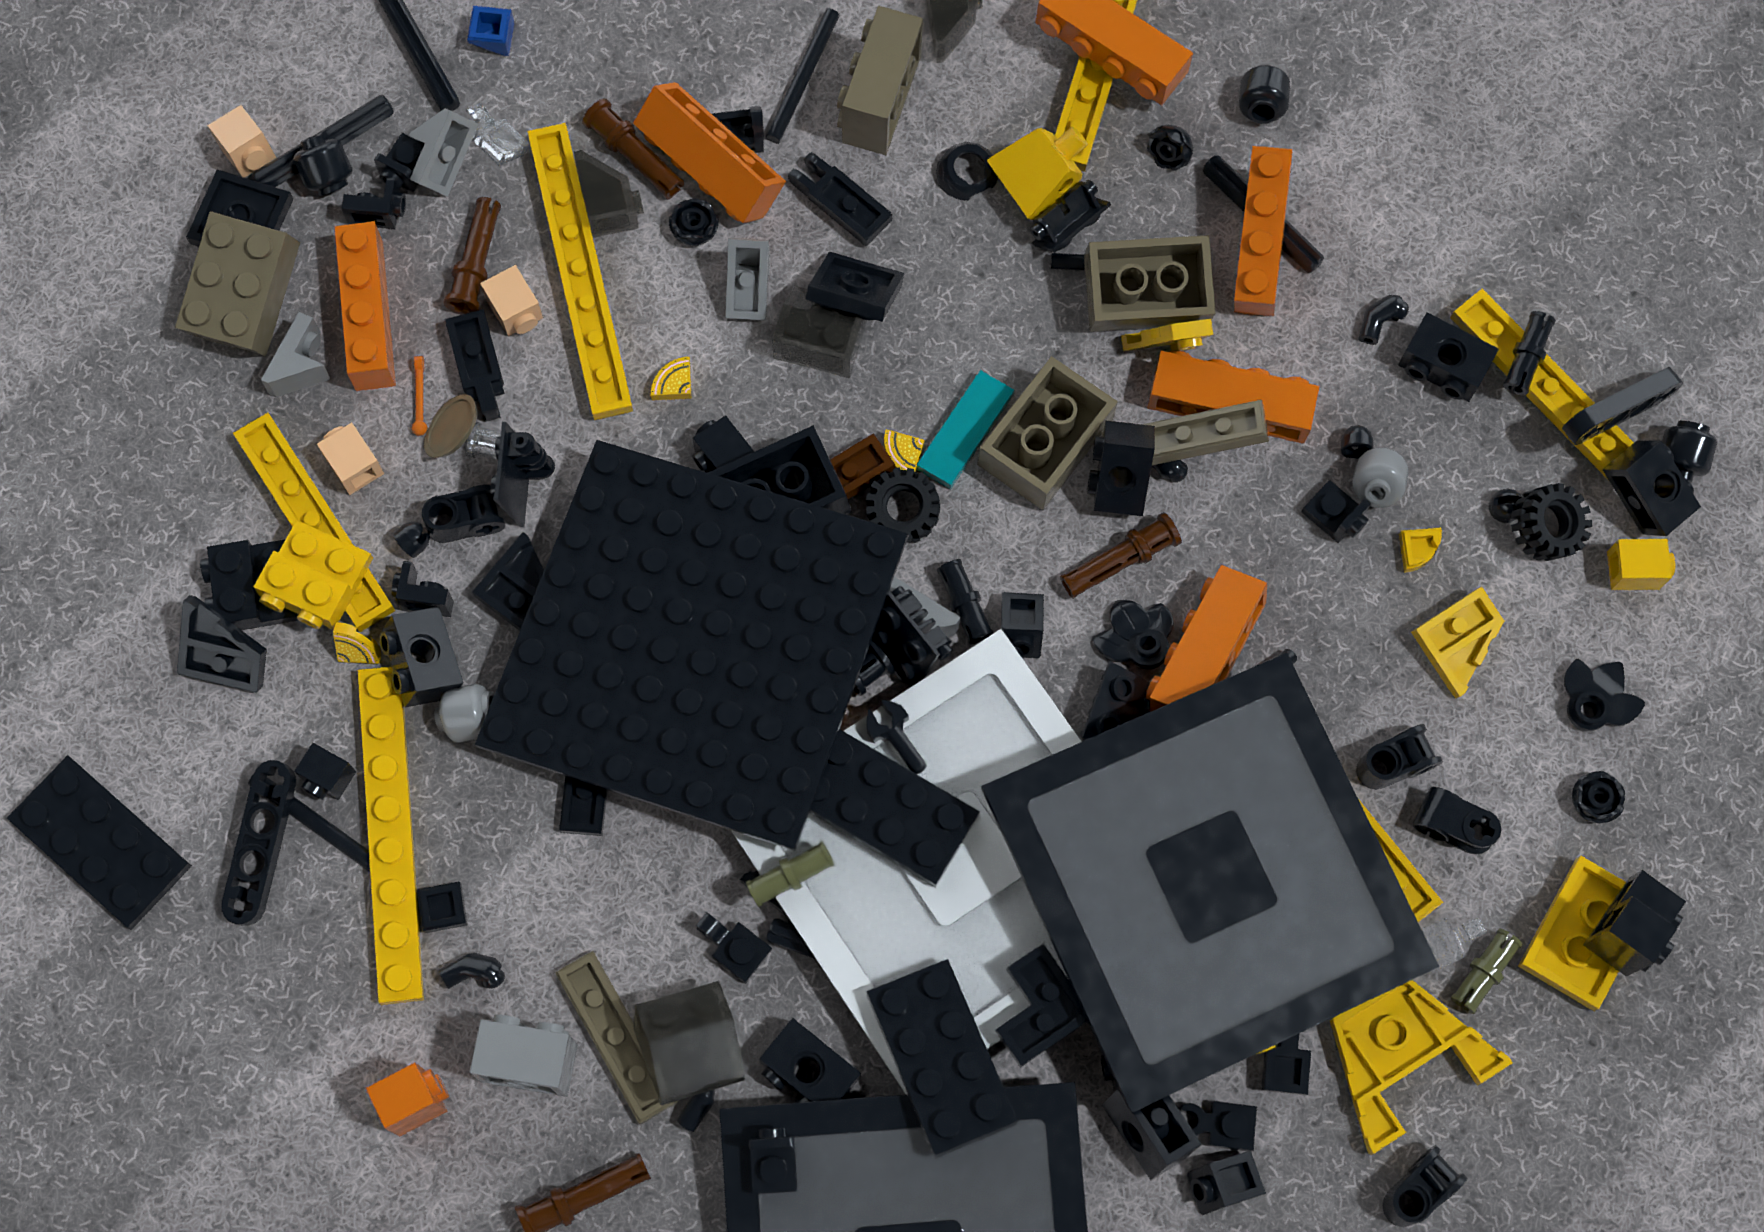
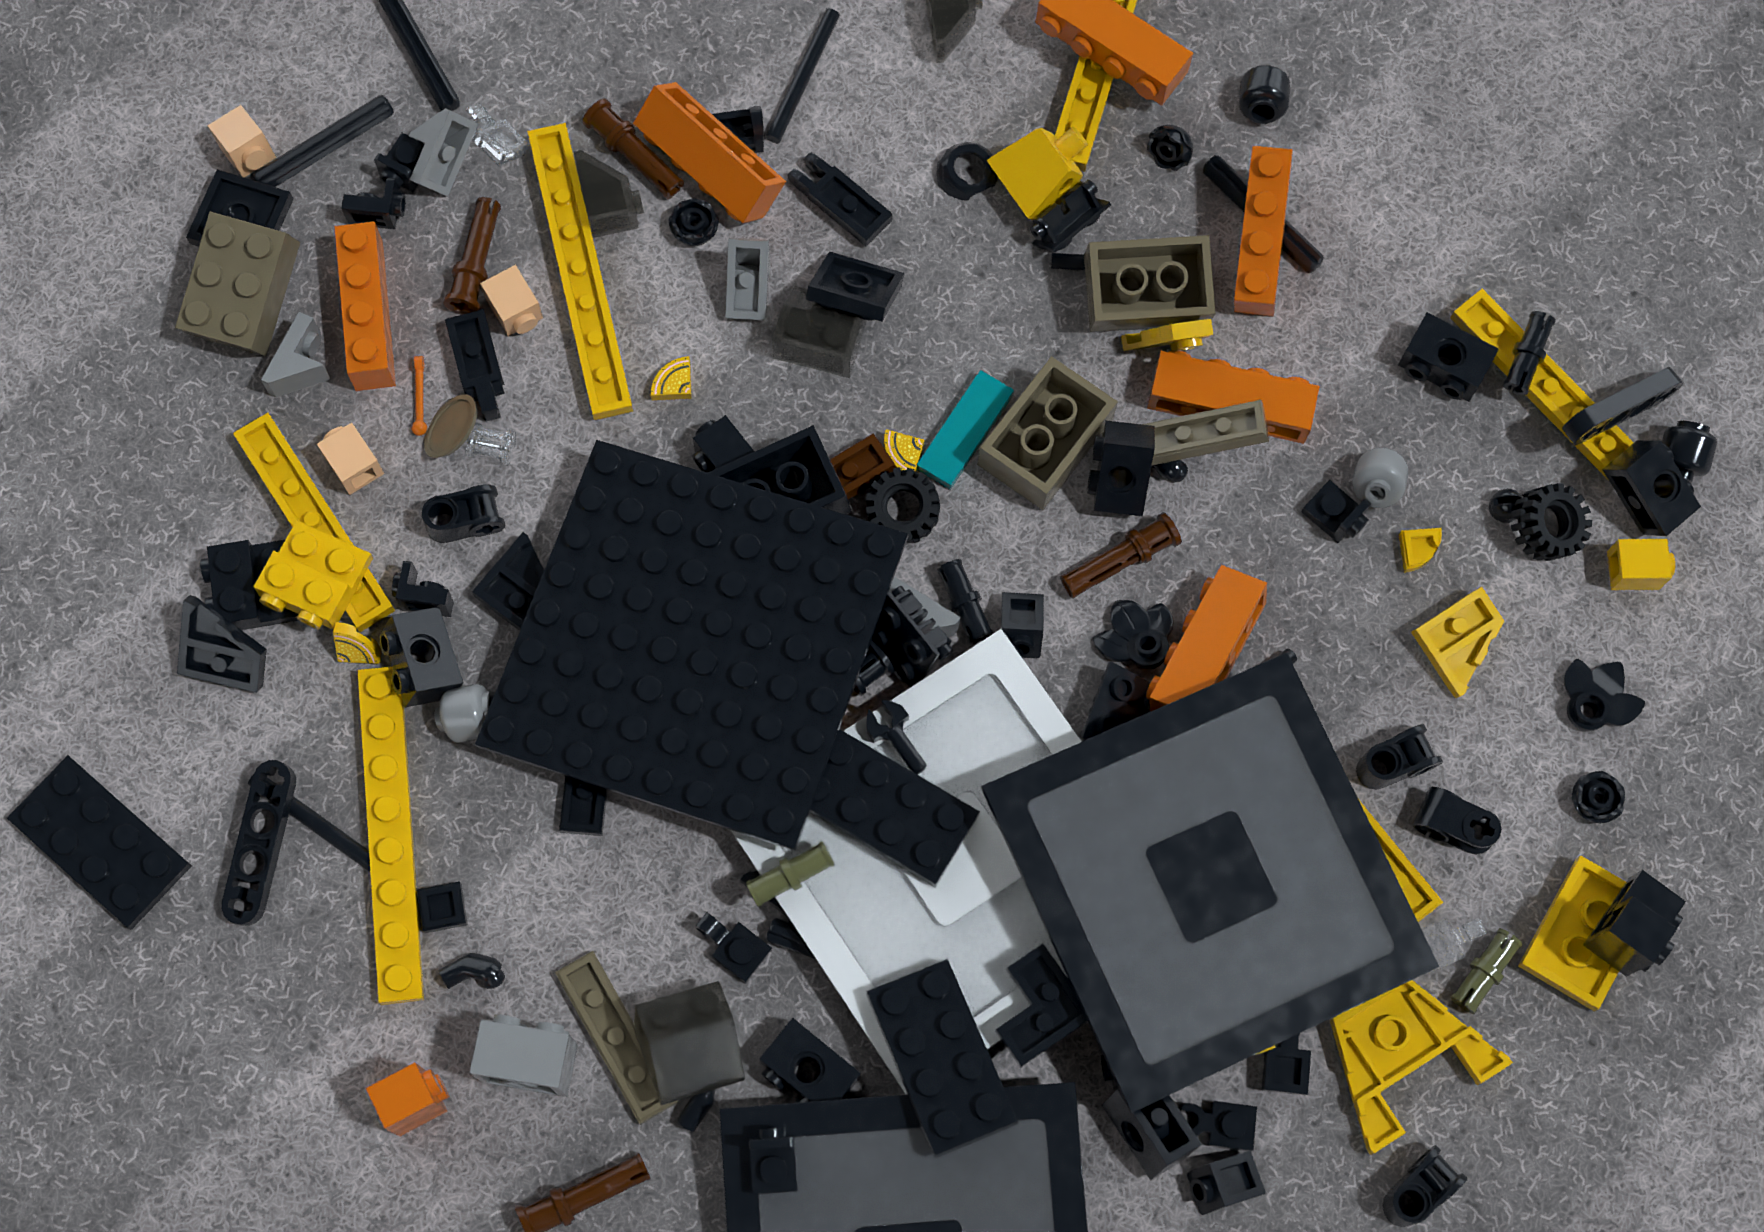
(322, 164): black head -> none
(324, 773): black plate -> none
(412, 538): black hinge -> none
(491, 29): blue slope -> none
(518, 461): black hinge -> none
(880, 79): dark tan brick -> none
(1358, 437): black hinge -> none
(1376, 314): black arm -> none

